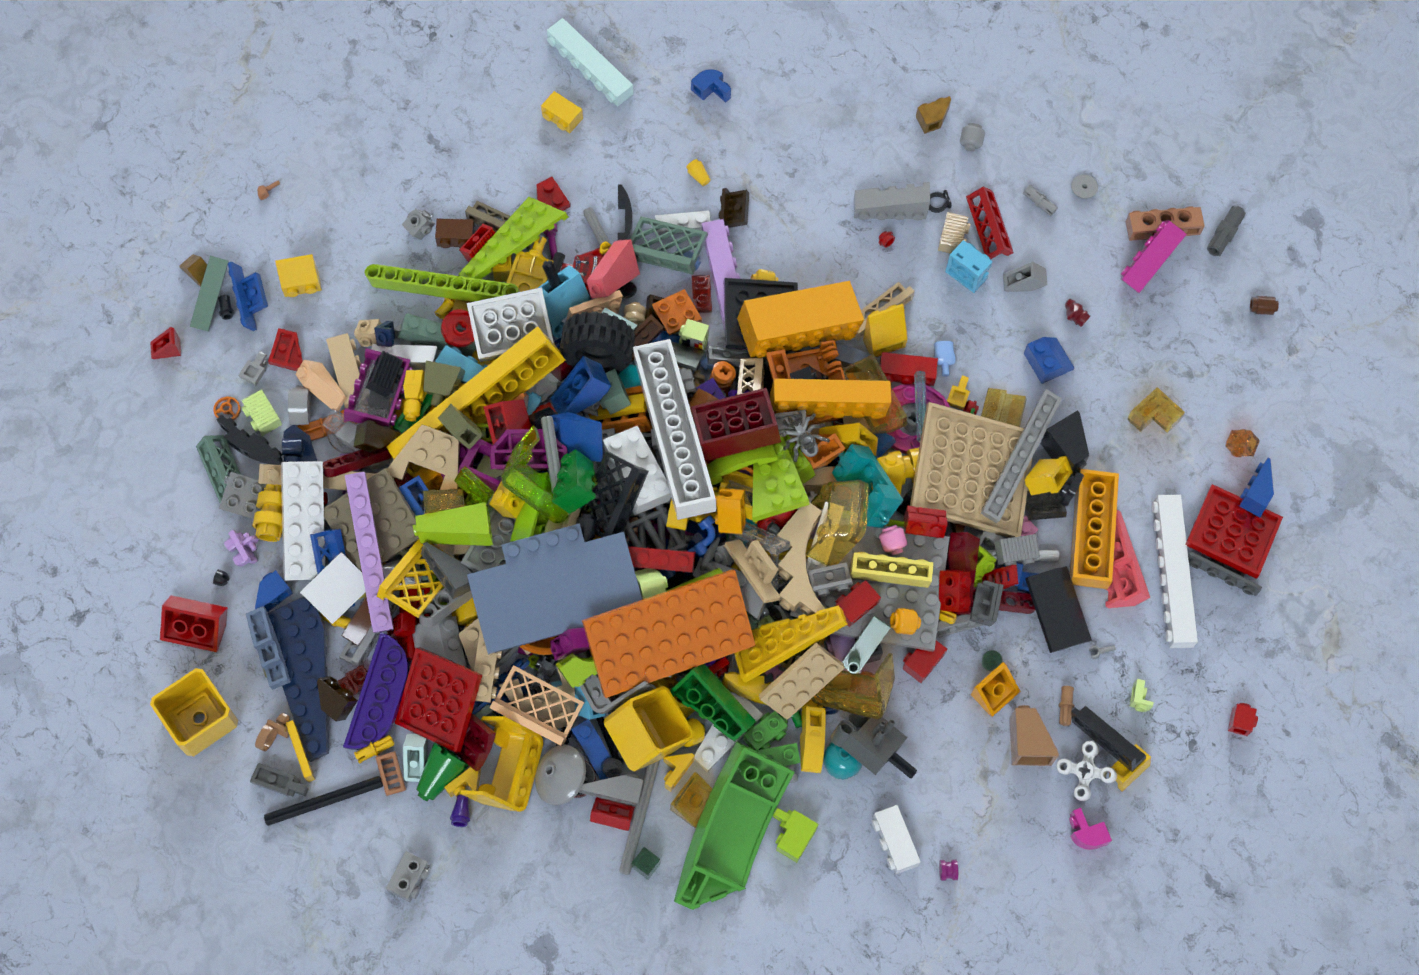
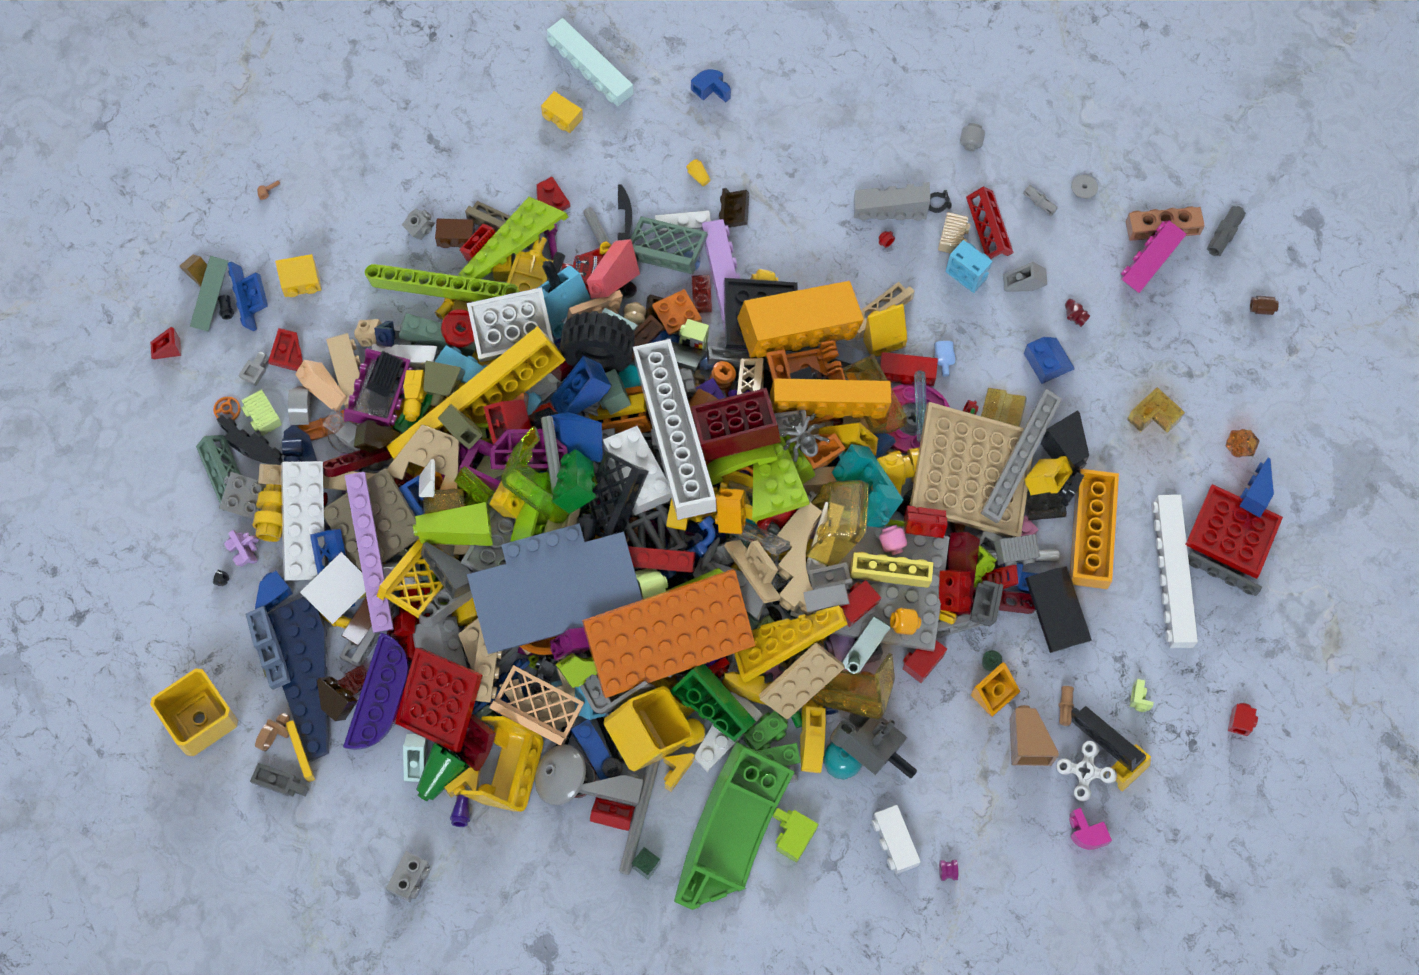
(193, 623): red slope -> none
(323, 800): black axle -> none
(374, 748): yellow axle -> none
(392, 755): nougat slope -> none
(427, 480): none -> white slope
(691, 800): clear yellow slope -> none
(826, 597): none -> light grey slope
(933, 114): pearl gold slope -> none
(959, 395): yellow plate -> none
(1101, 650): light grey hand -> none
(1128, 583): coral wedge -> none

